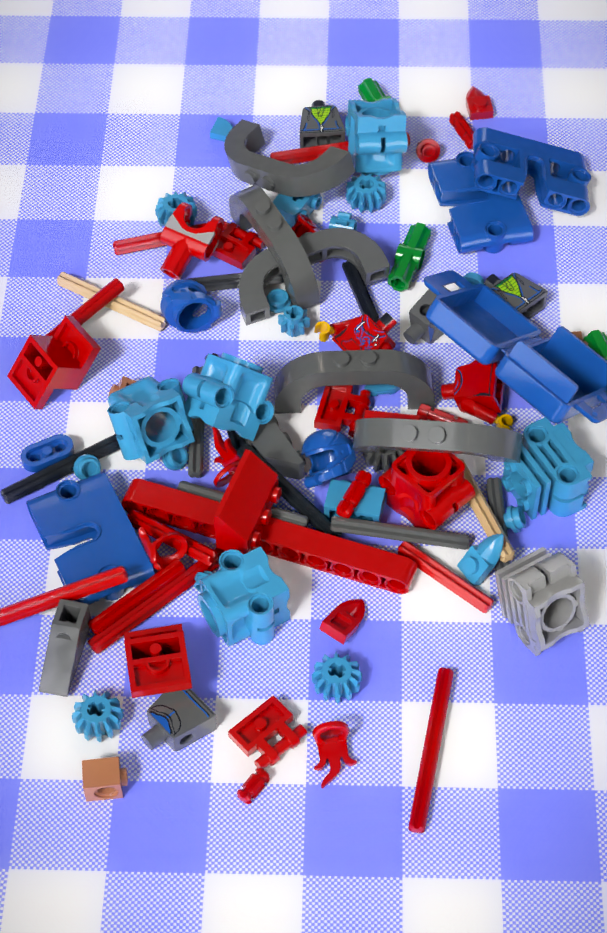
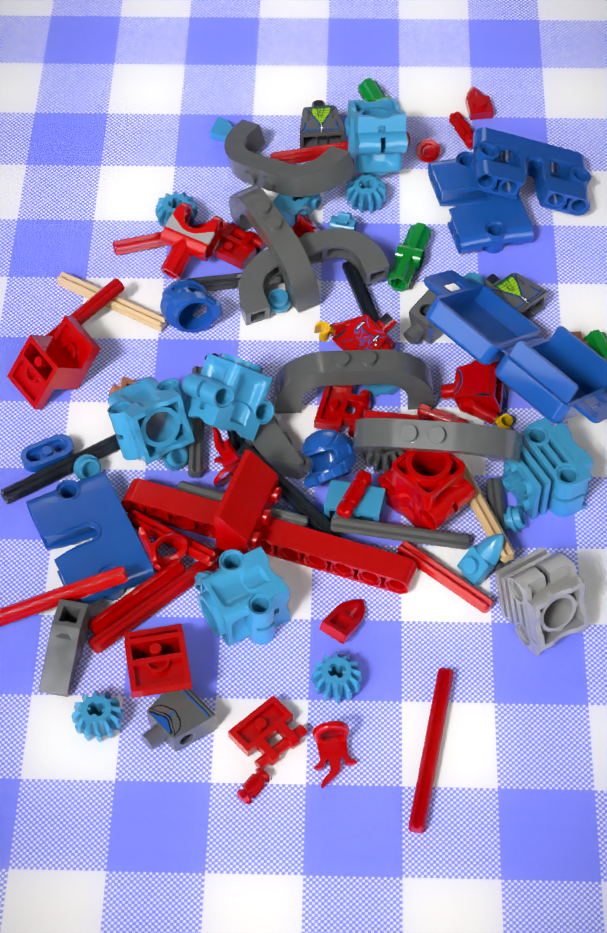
(103, 779): nougat brick -> none
(294, 321): dark azure gear -> none

